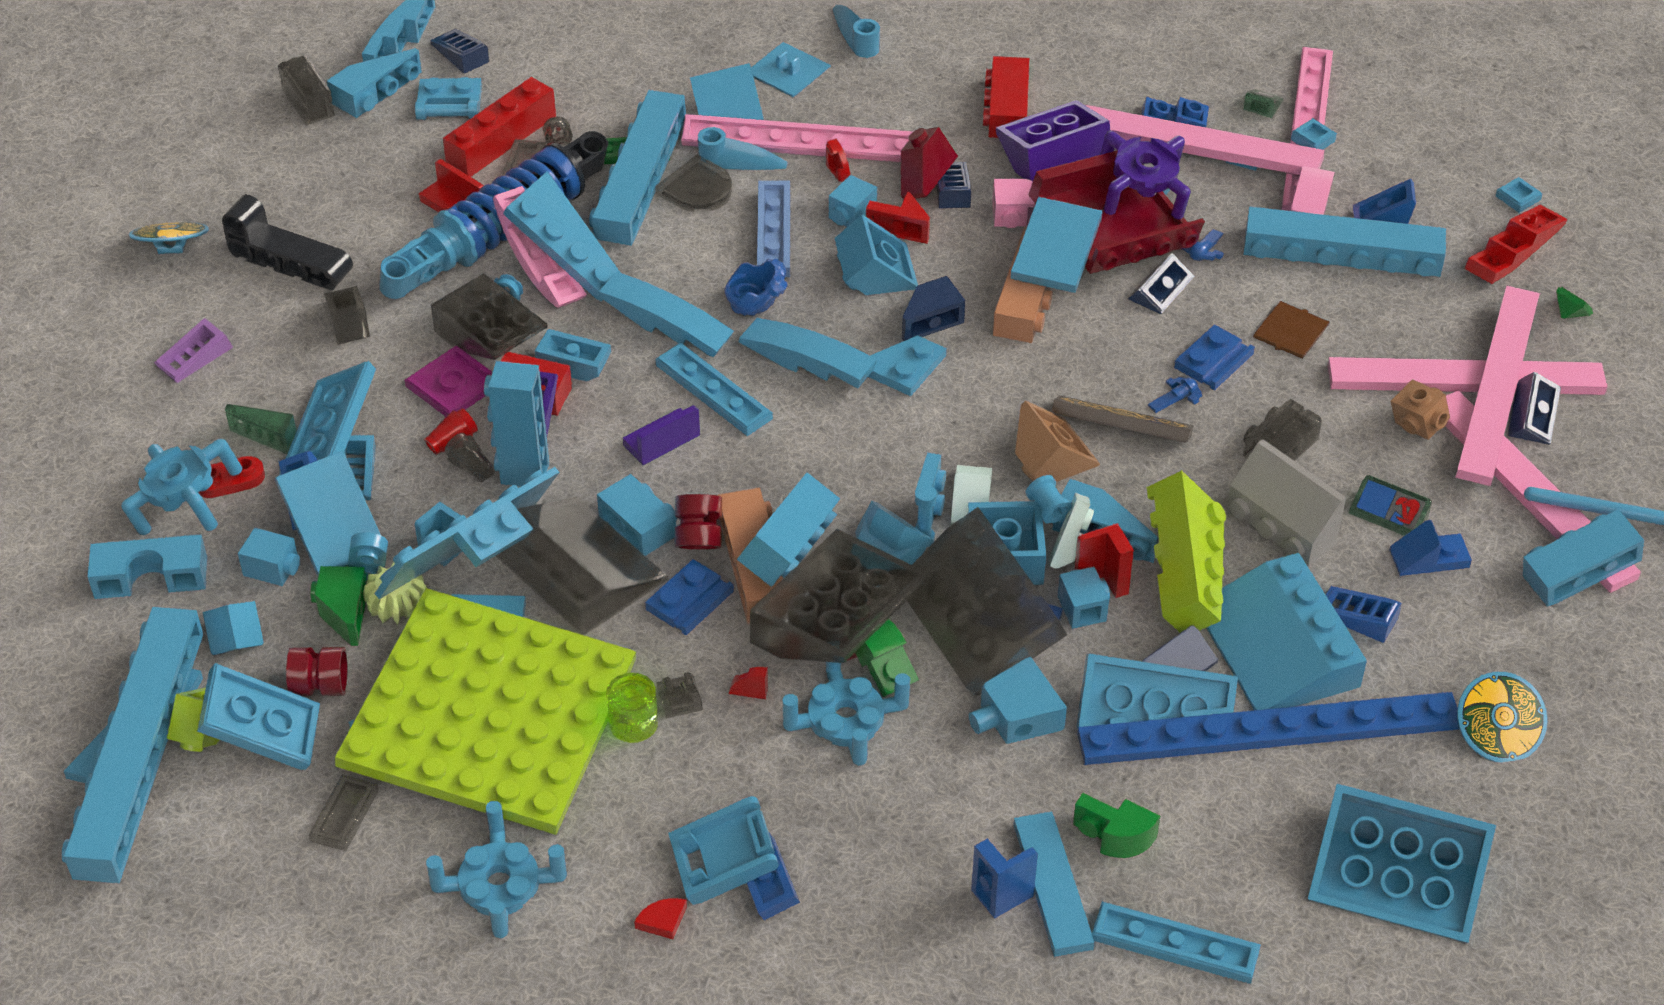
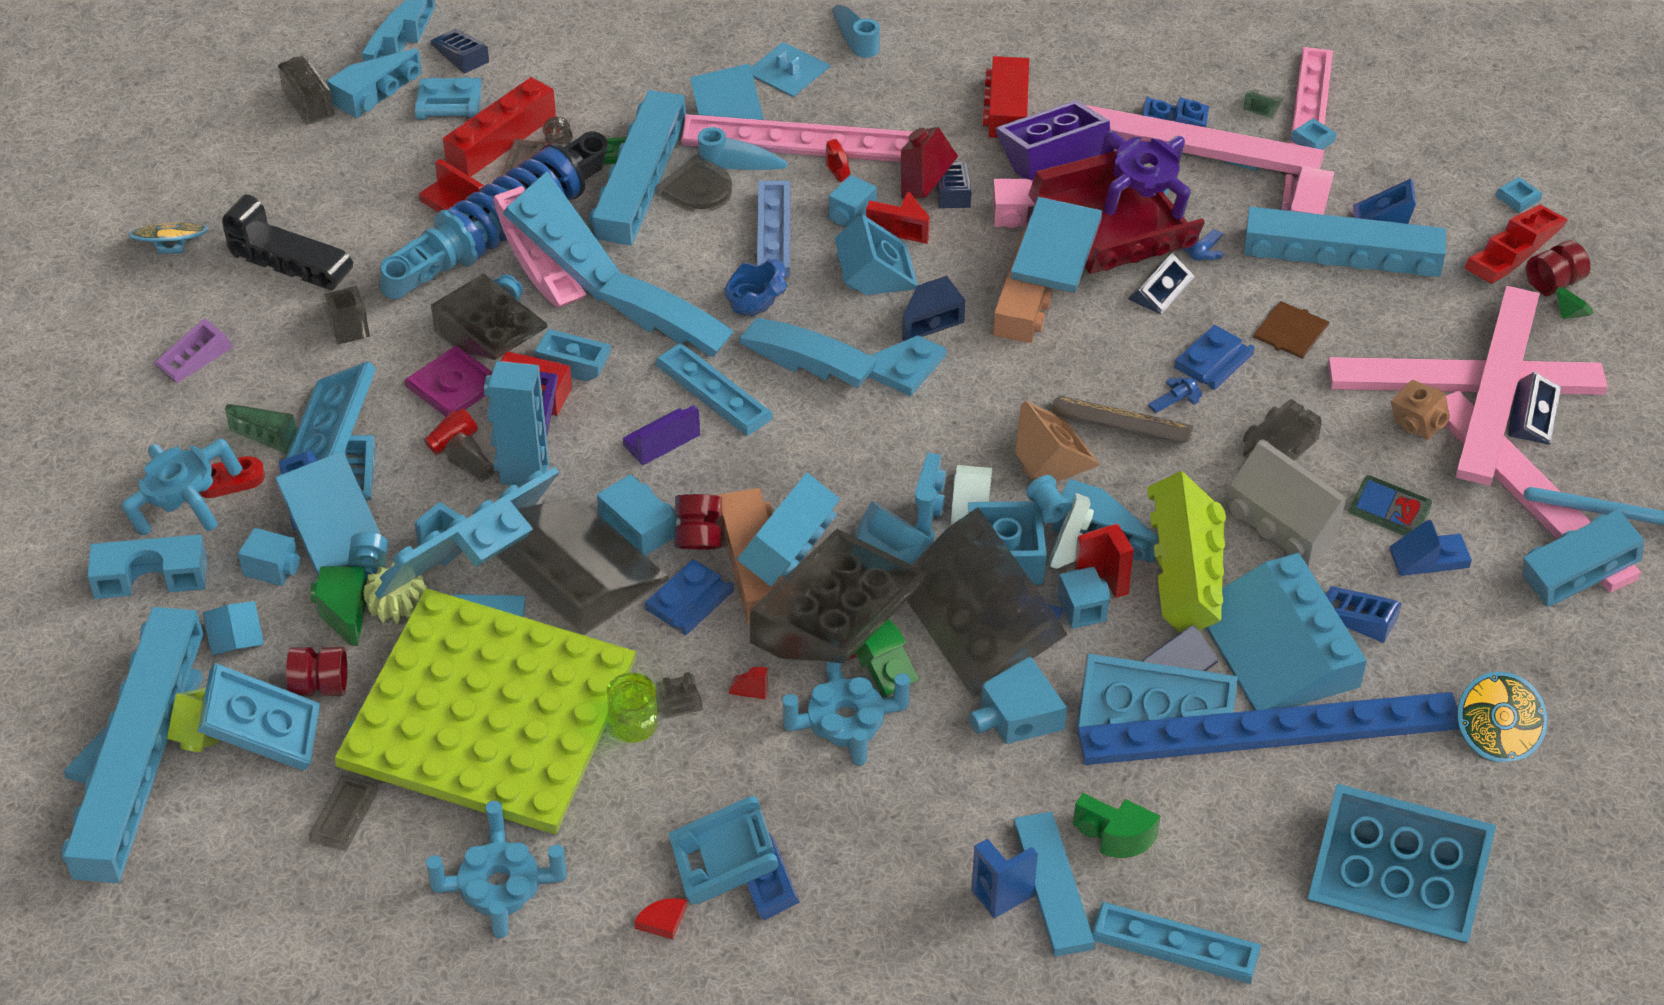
(1558, 267): none -> dark red wheel

